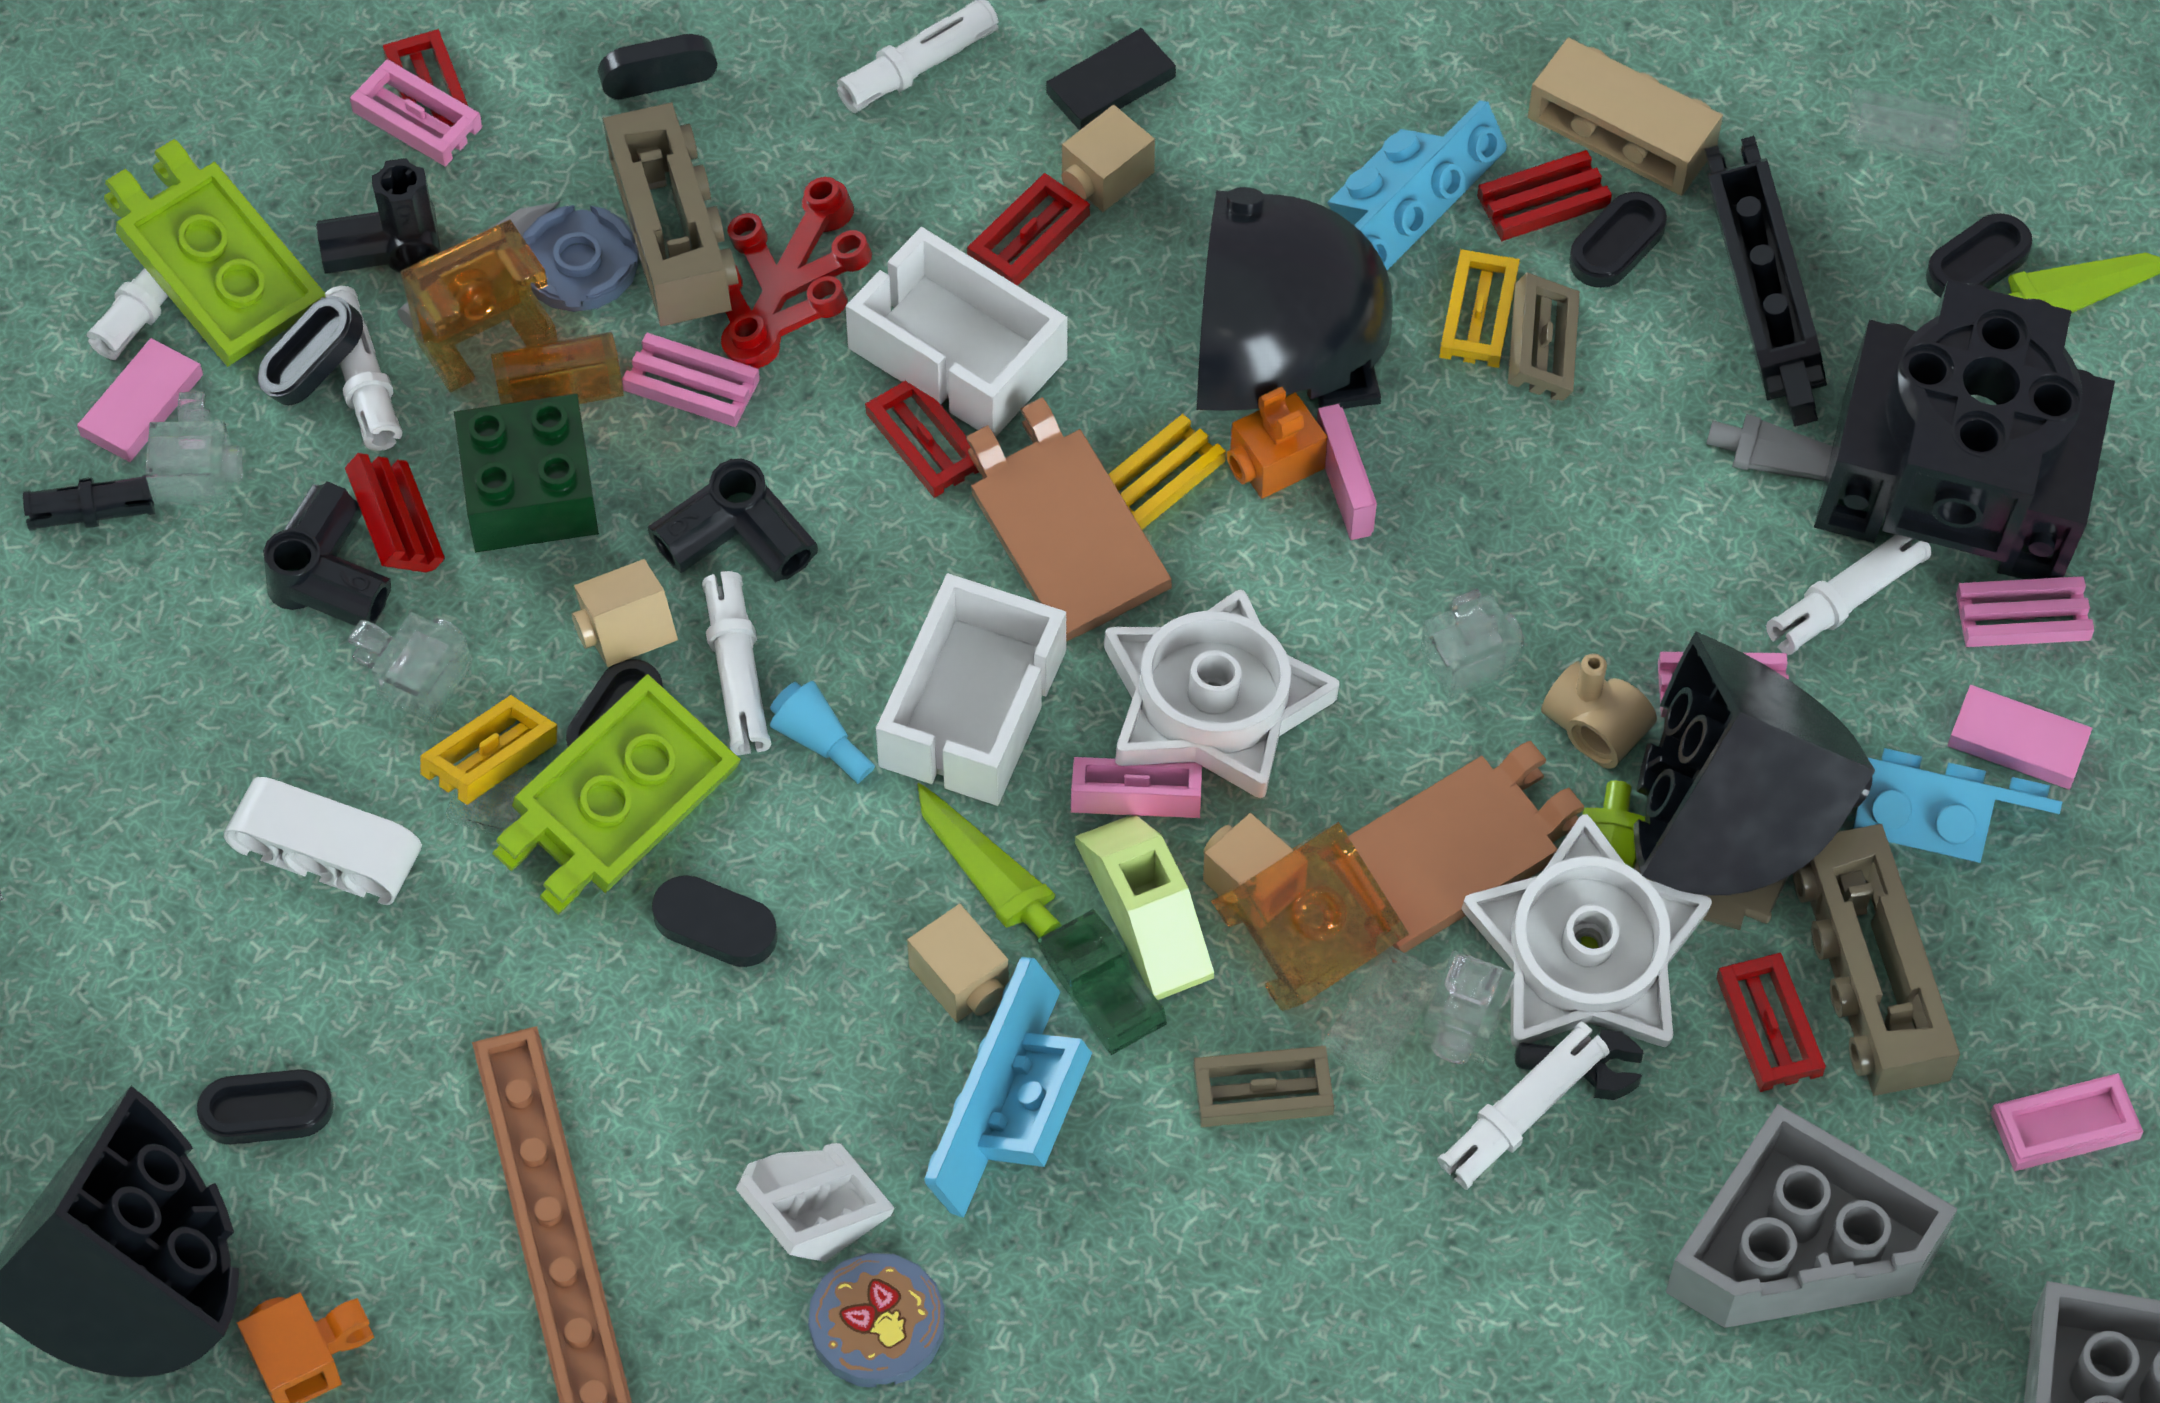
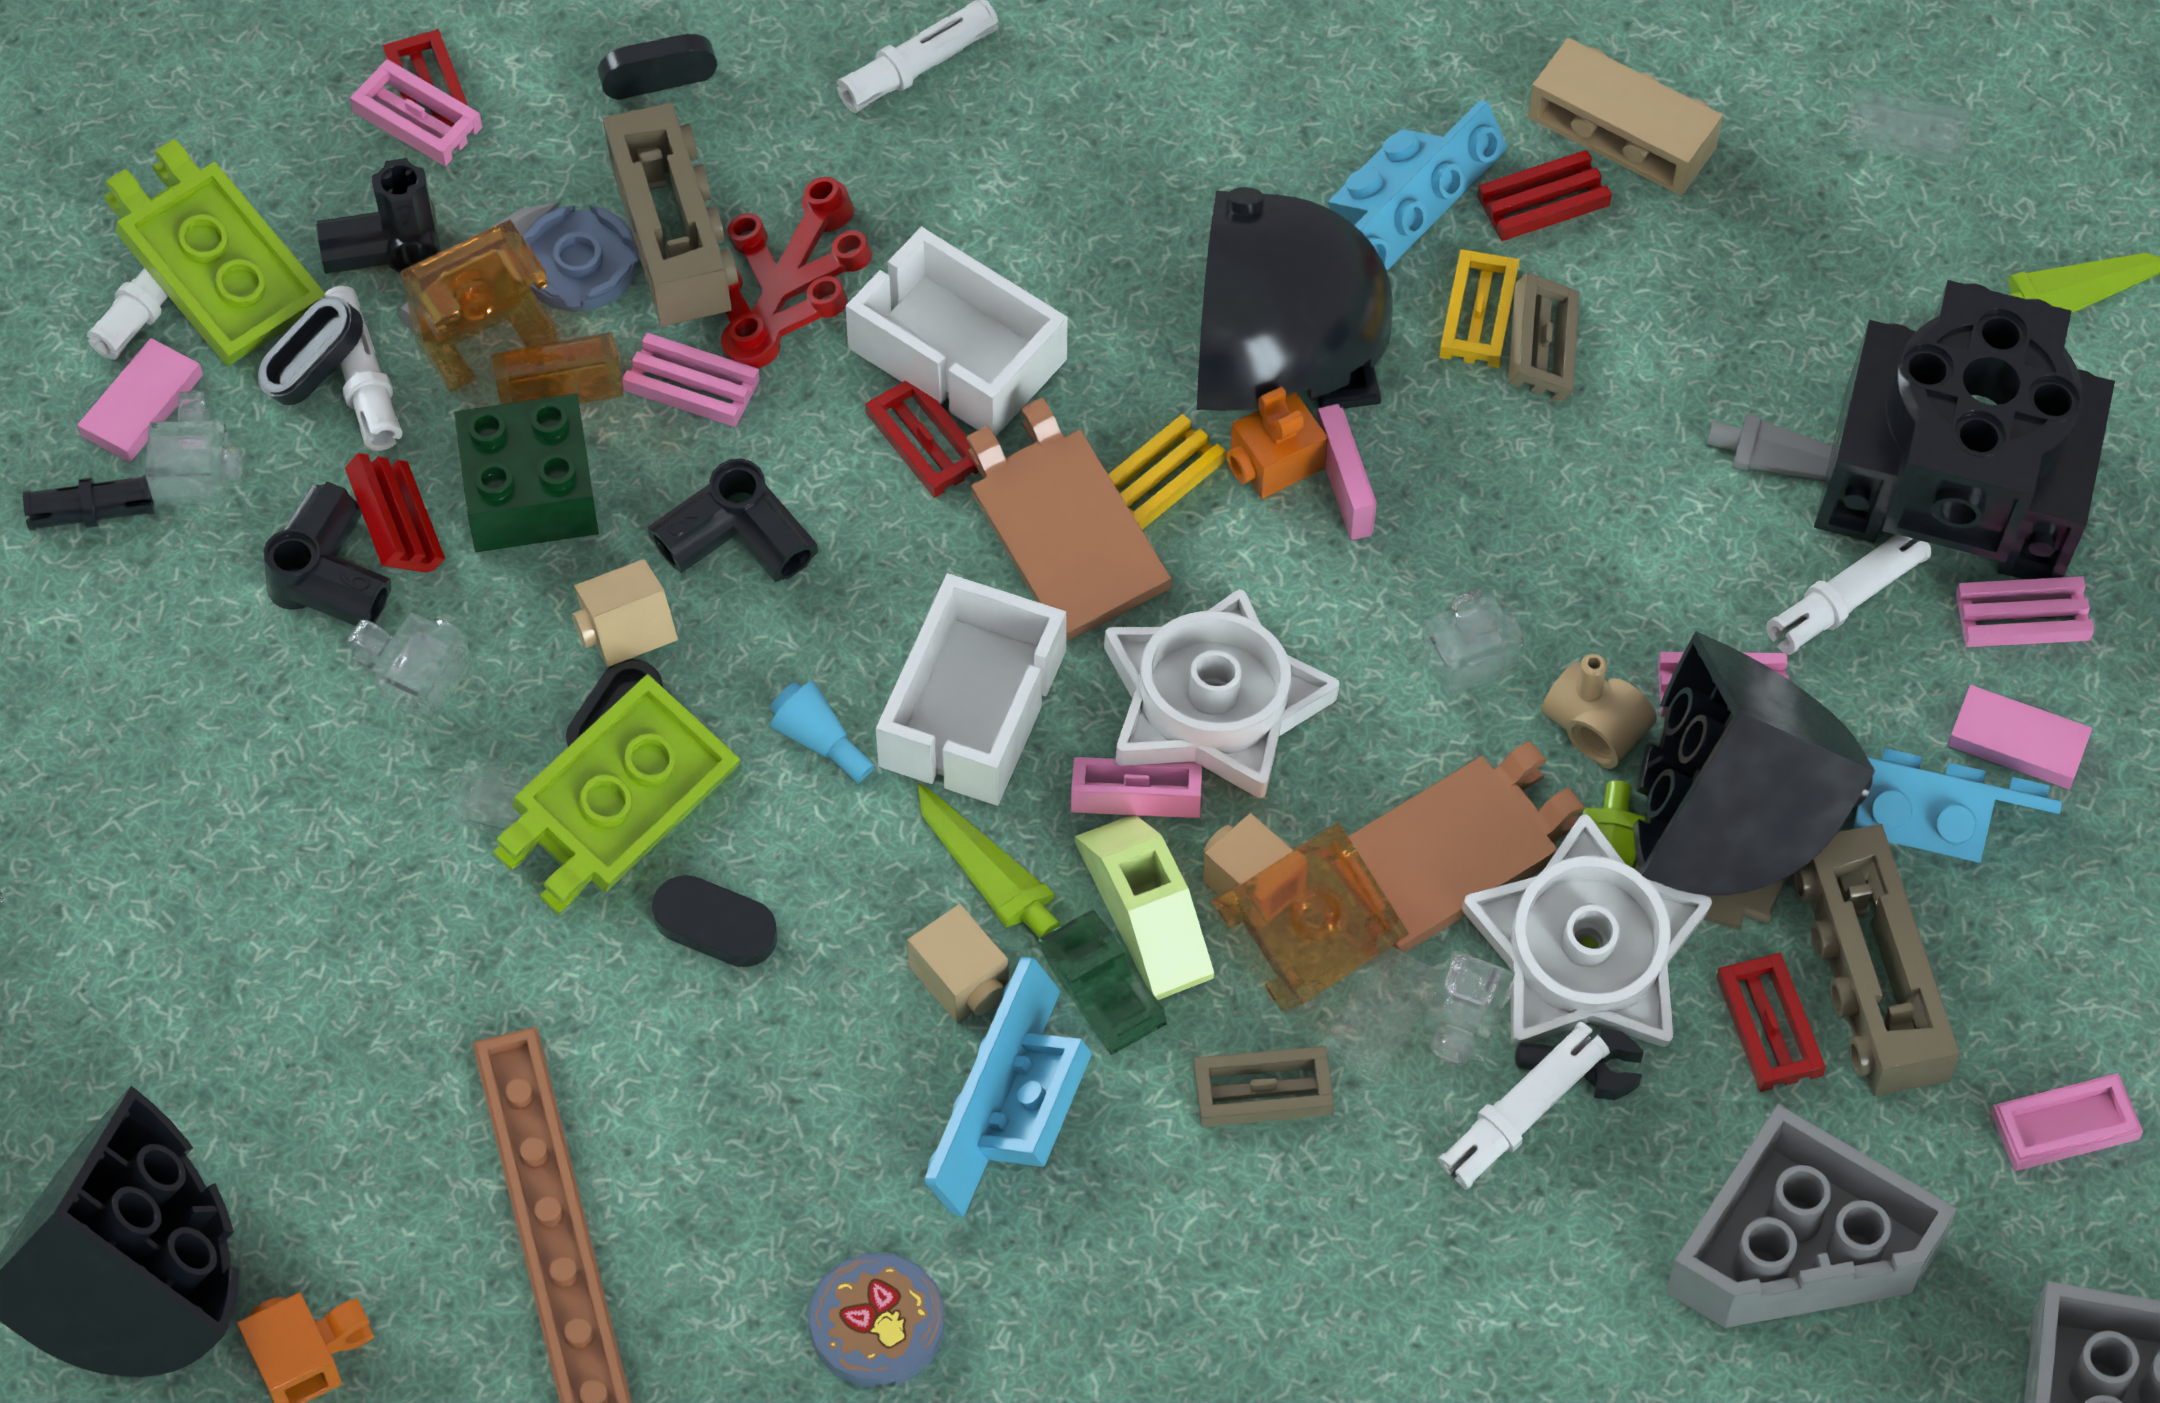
(265, 1106): black tile -> none
(323, 837): white beam -> none
(497, 755): yellow tile -> none
(732, 641): white pin -> none
(814, 1200): white slope -> none
(1064, 198): red tile -> none
(1107, 158): tan brick -> none
(1111, 77): black tile -> none
(1617, 239): black tile -> none
(1767, 279): black hinge -> none
(1981, 253): black tile -> none

